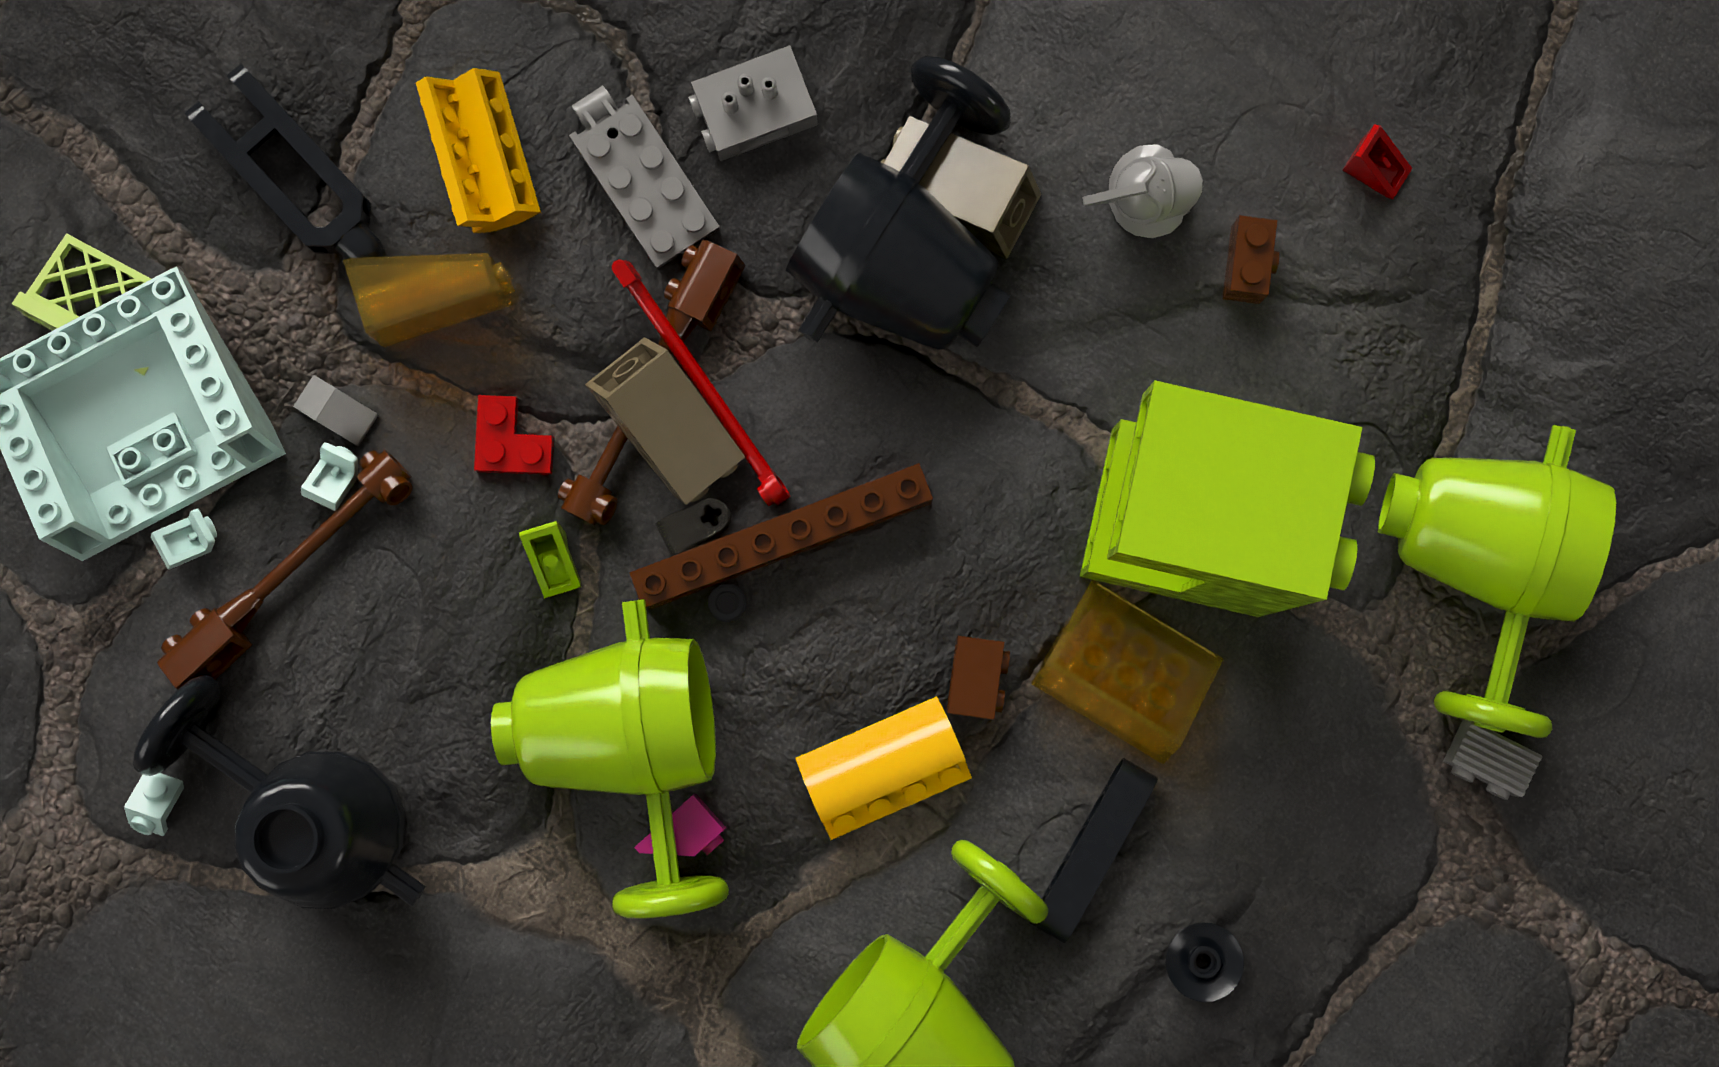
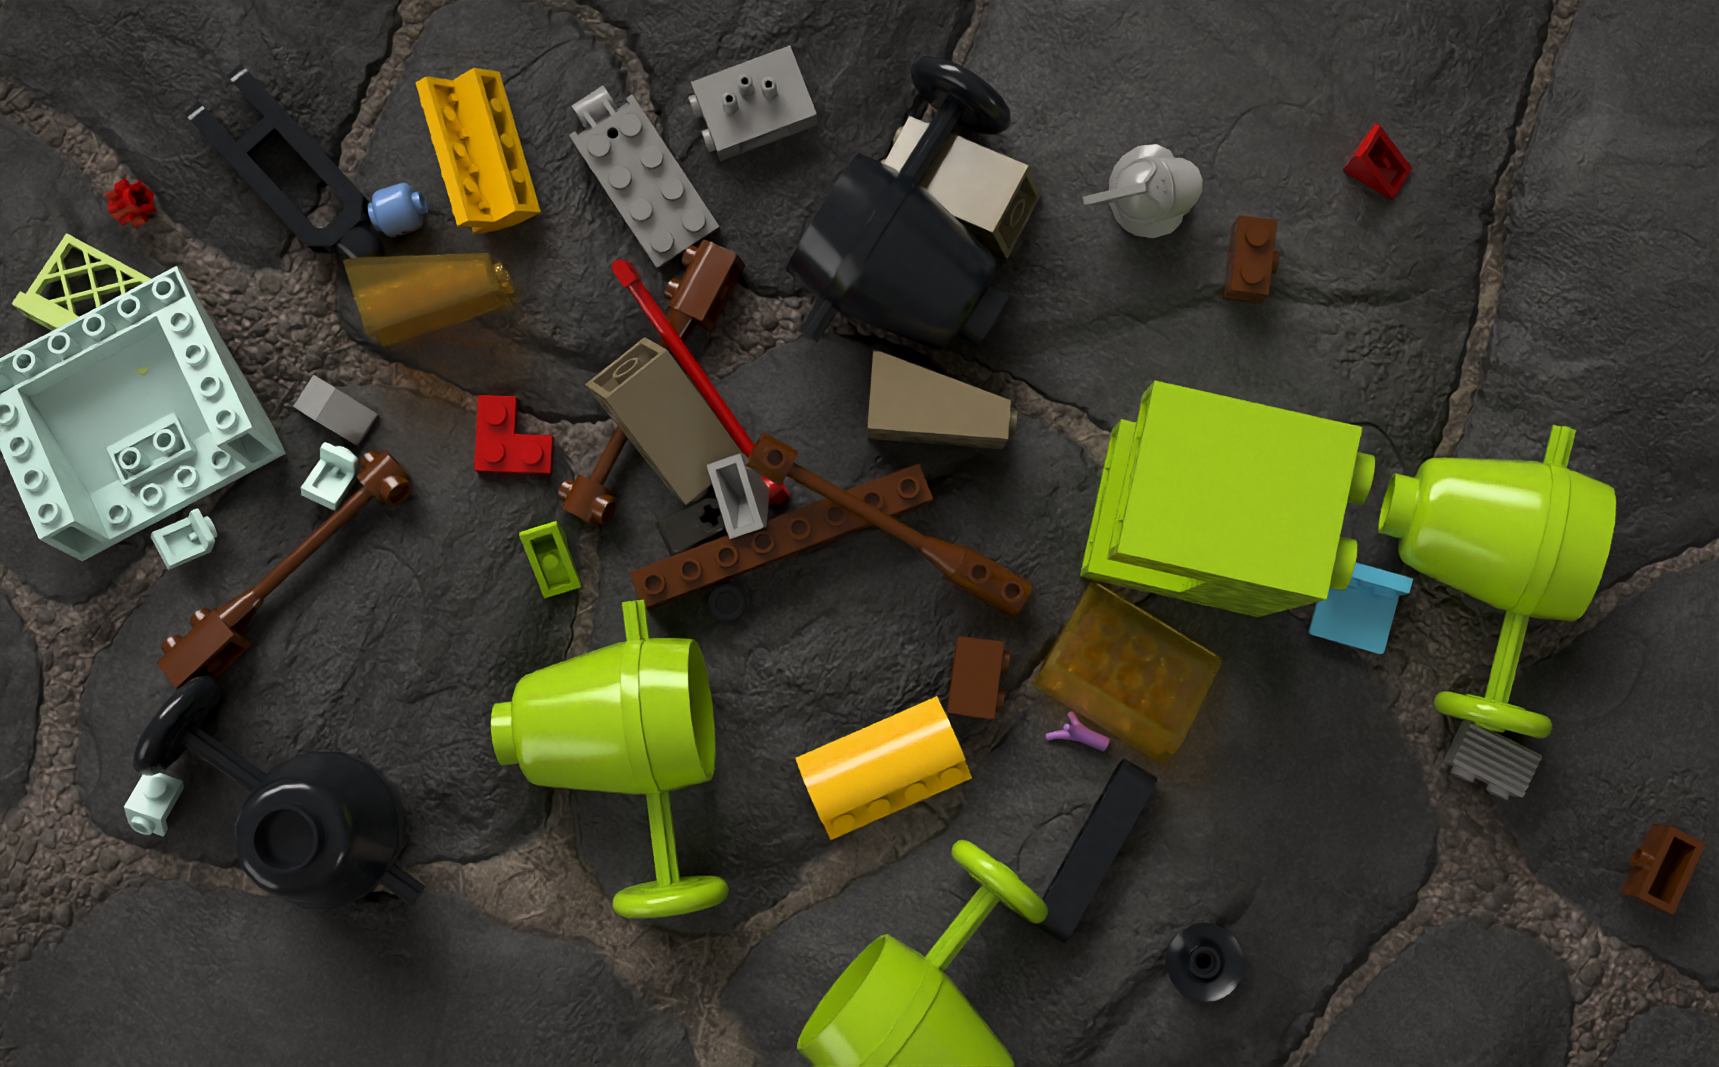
(130, 202): none -> red gear
(397, 210): none -> medium blue head
(694, 829): dark pink slope -> none
(740, 495): none -> light grey slope
(934, 409): none -> dark tan slope
(958, 563): none -> reddish brown bar
(1079, 733): none -> medium lavender bar
(1361, 612): none -> medium azure bracket
(1662, 868): none -> reddish brown brick

